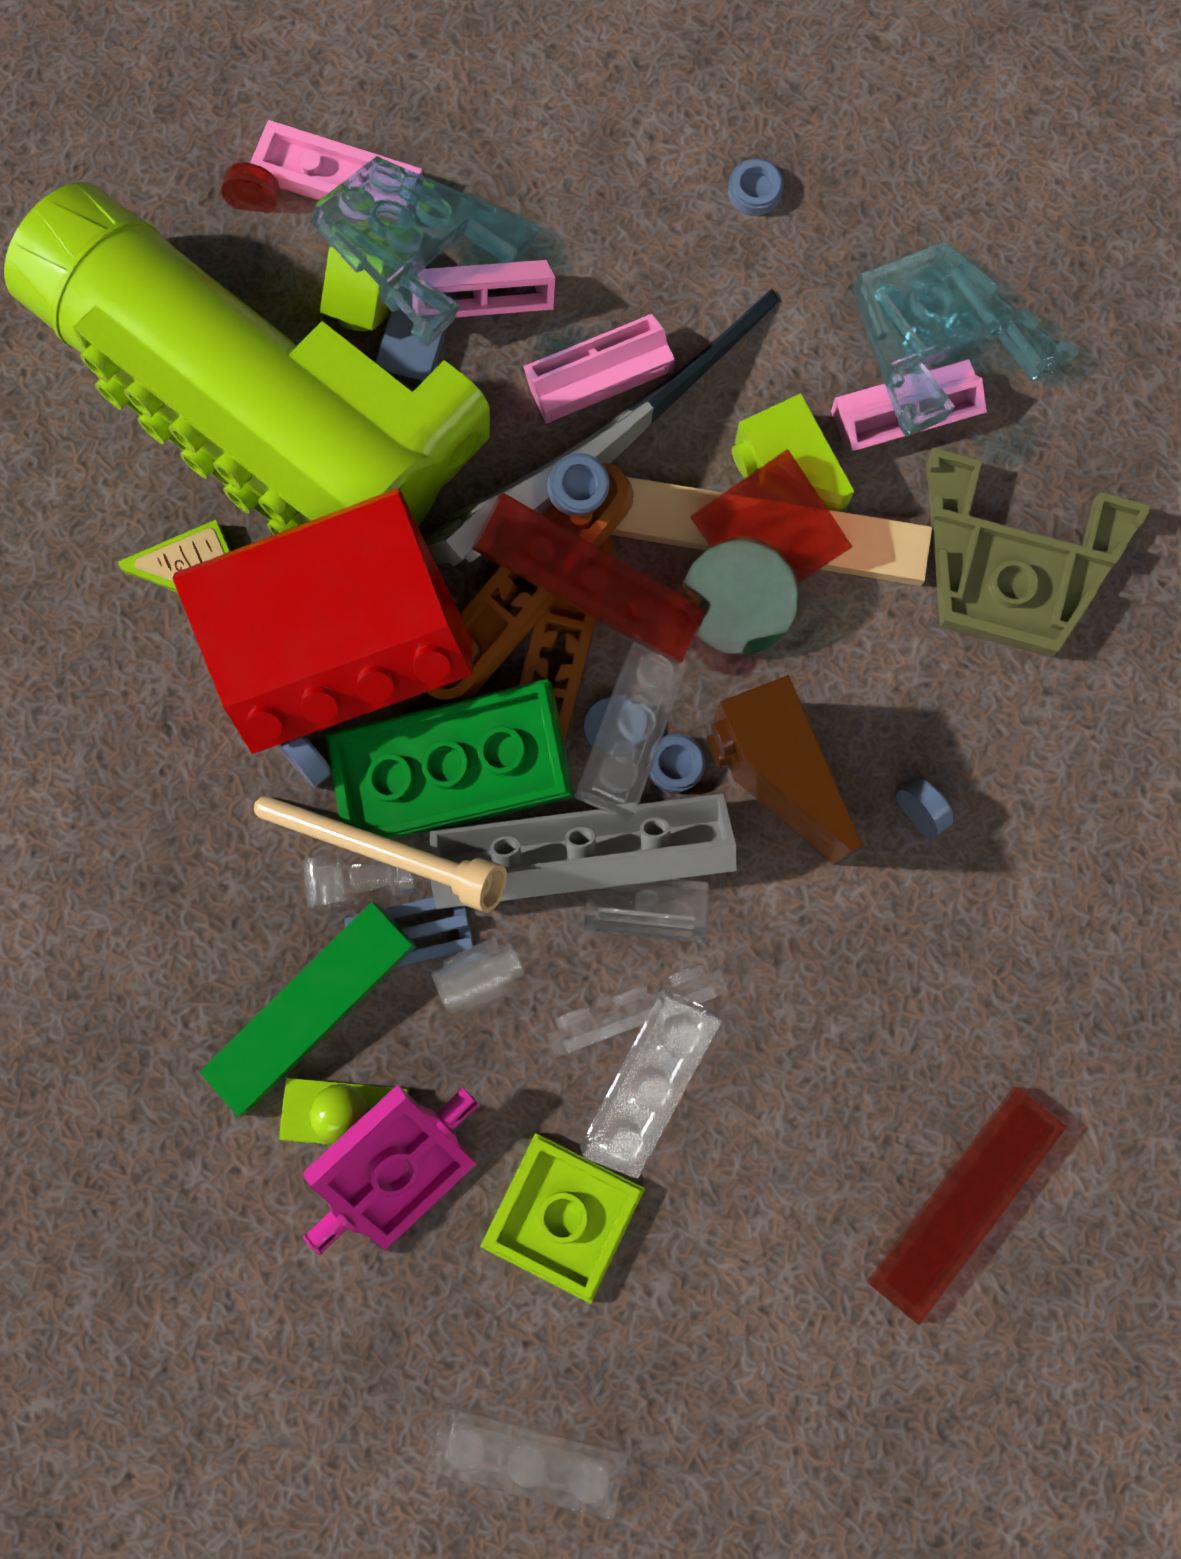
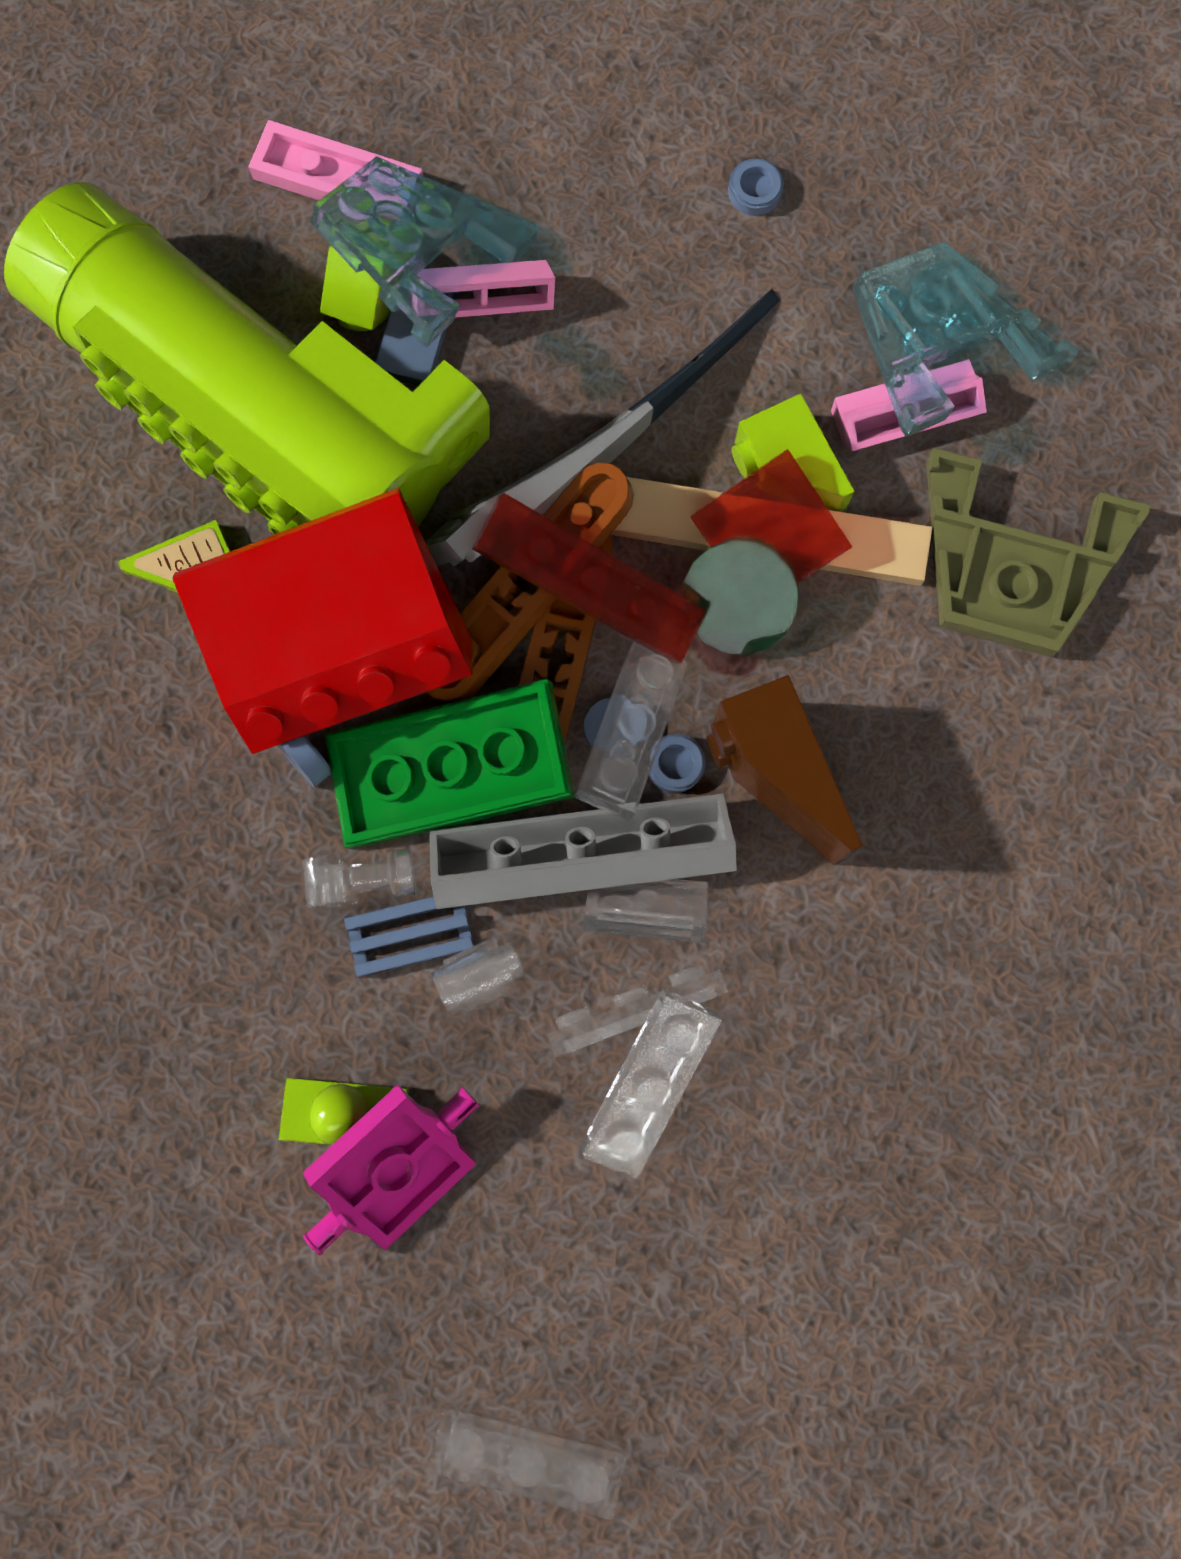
(250, 188): clear red tile -> none
(307, 1009): green tile -> none
(476, 882): tan piece -> none
(563, 1217): lime tile -> none
(578, 484): sand blue tile -> none
(599, 368): bright pink piece -> none
(925, 807): sand blue tile -> none
(966, 1205): clear red tile -> none

